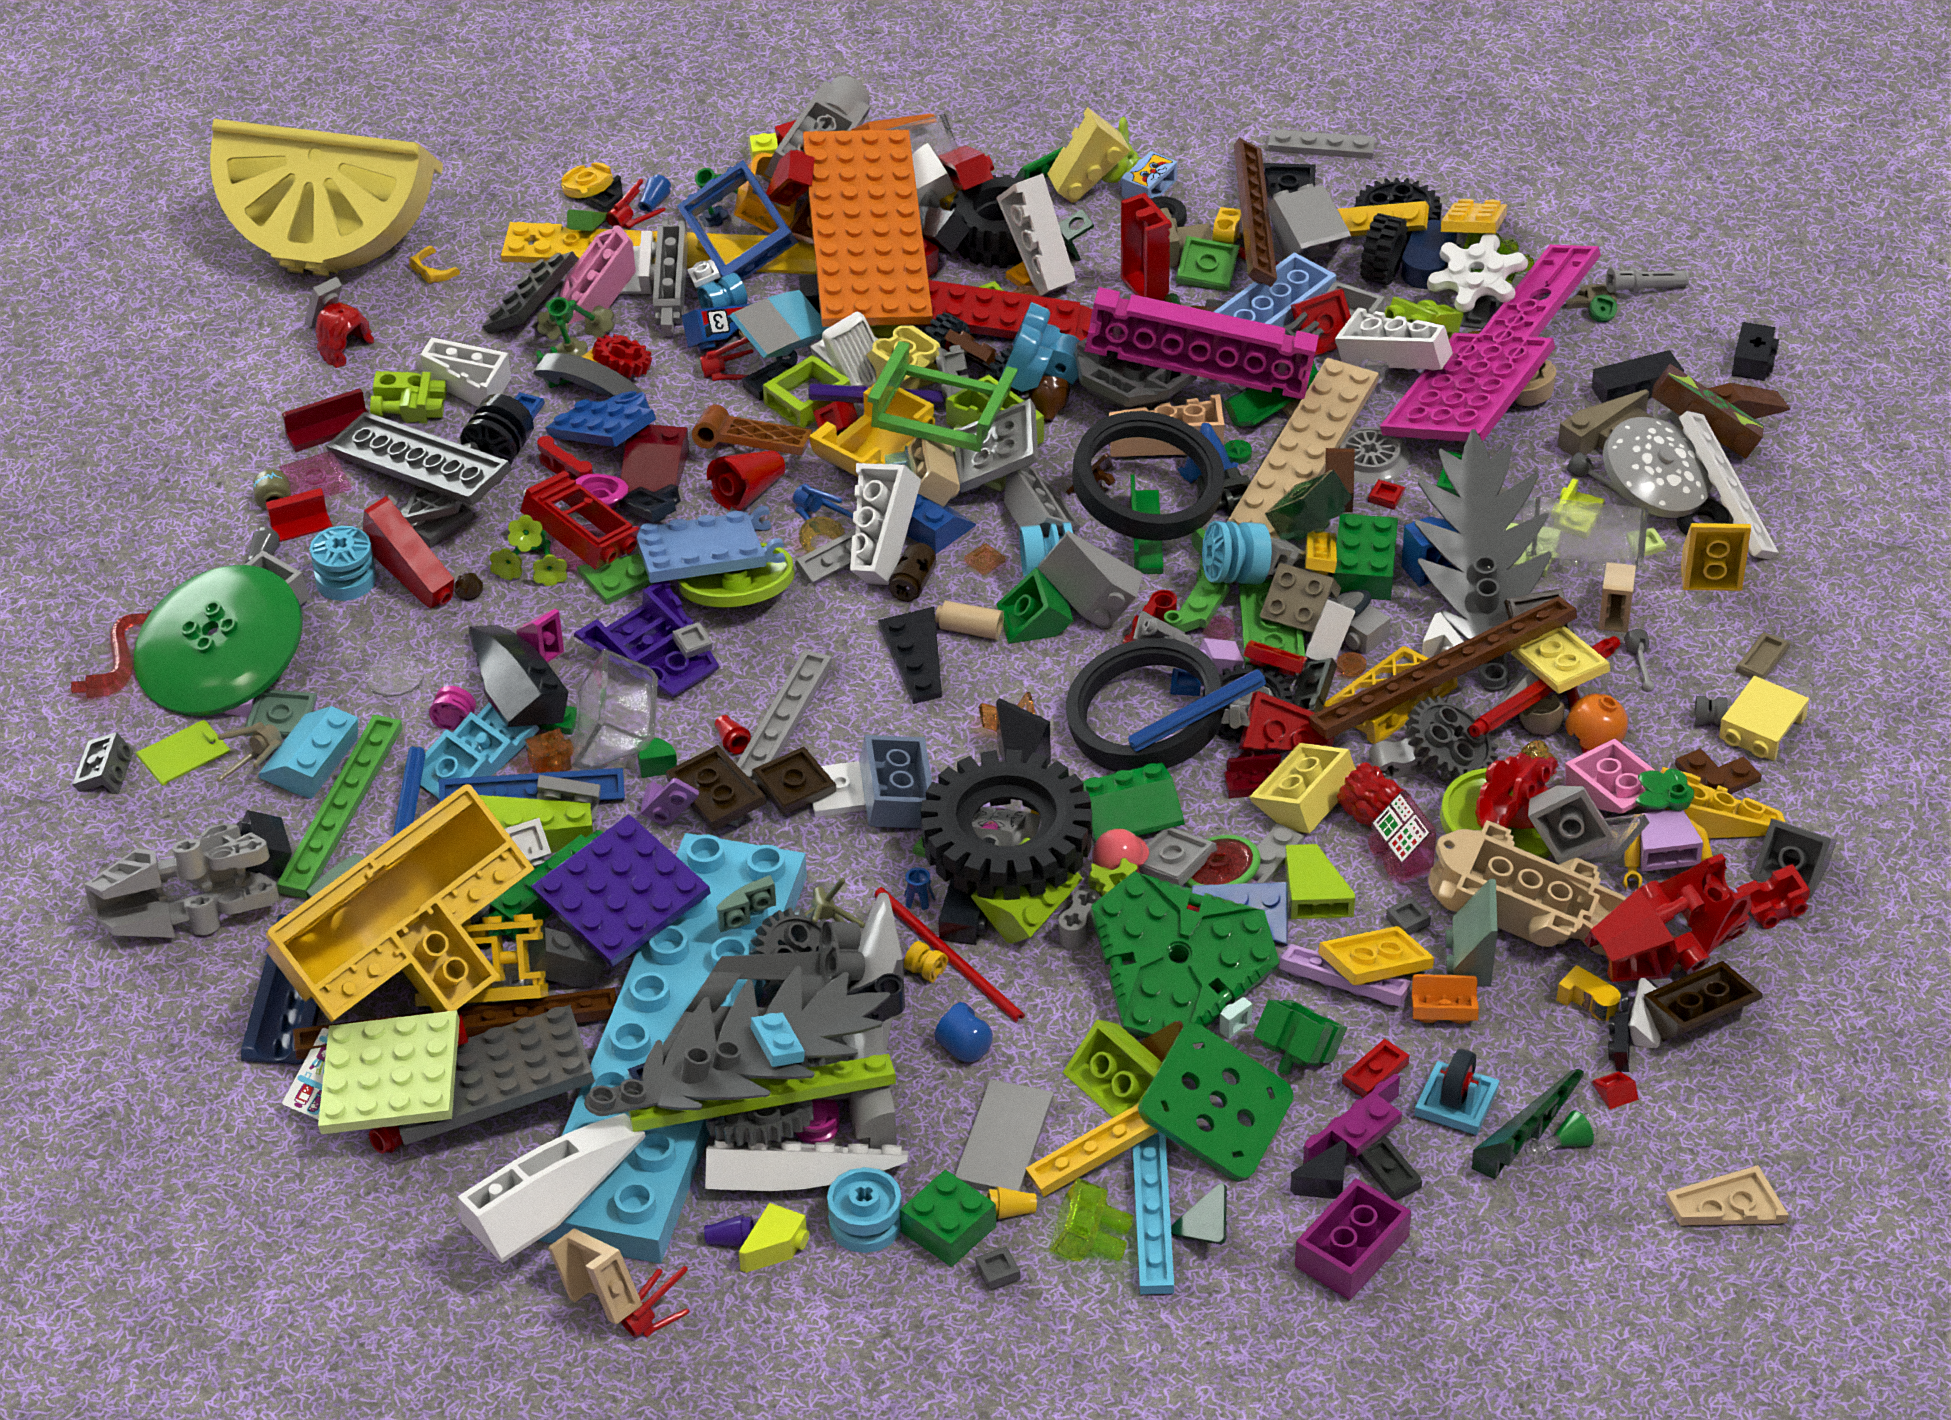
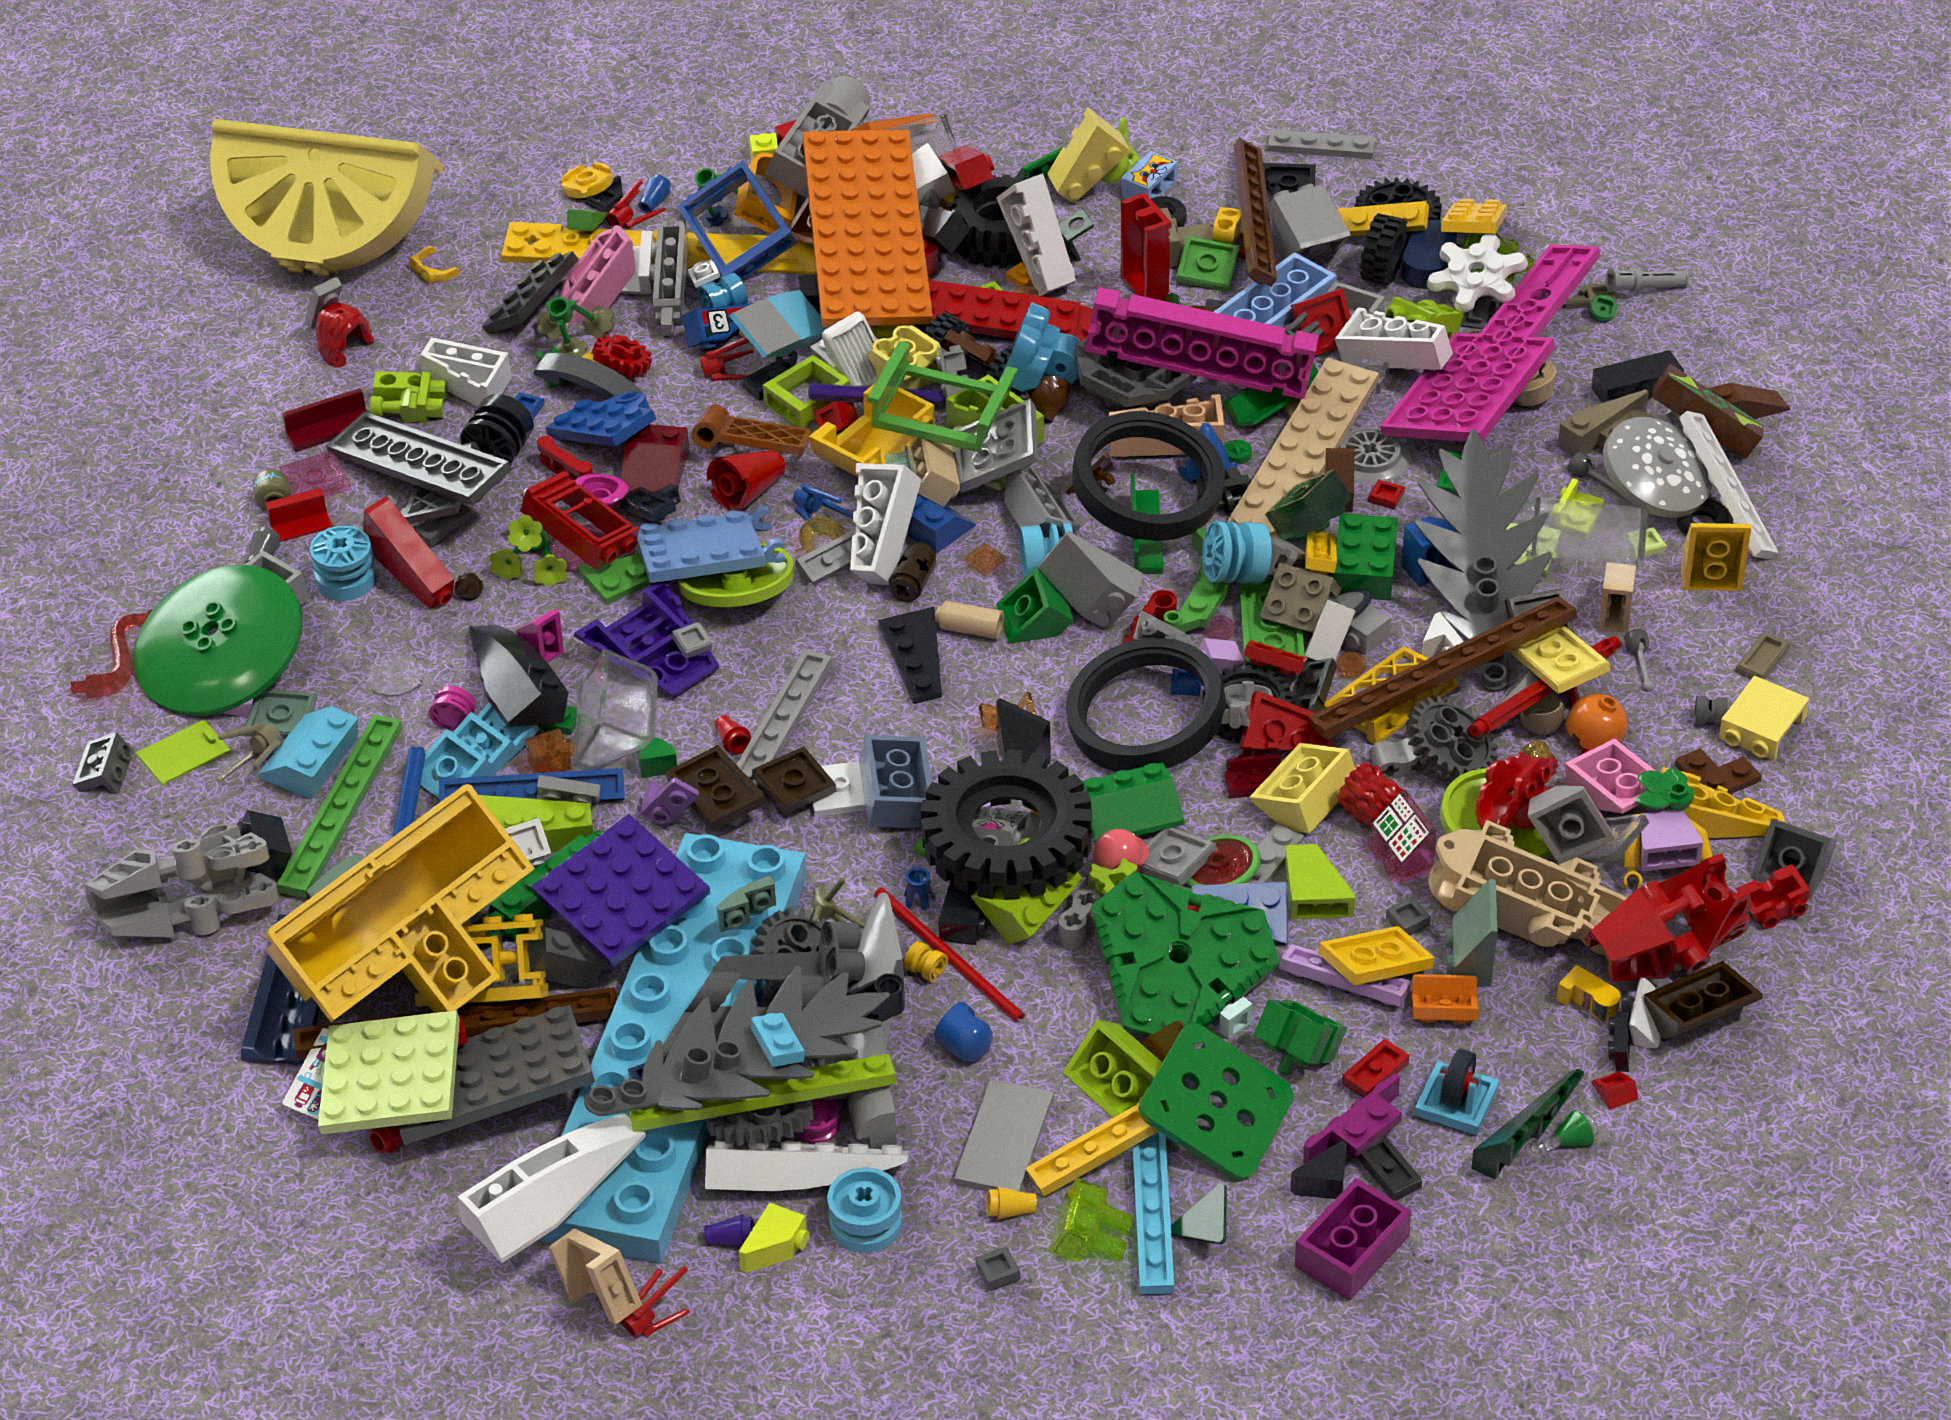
(791, 177): red slope -> none
(948, 1218): green brick -> none
(1196, 710): blue axle -> none
(1728, 1200): tan wing -> none
(1754, 351): black brick -> none

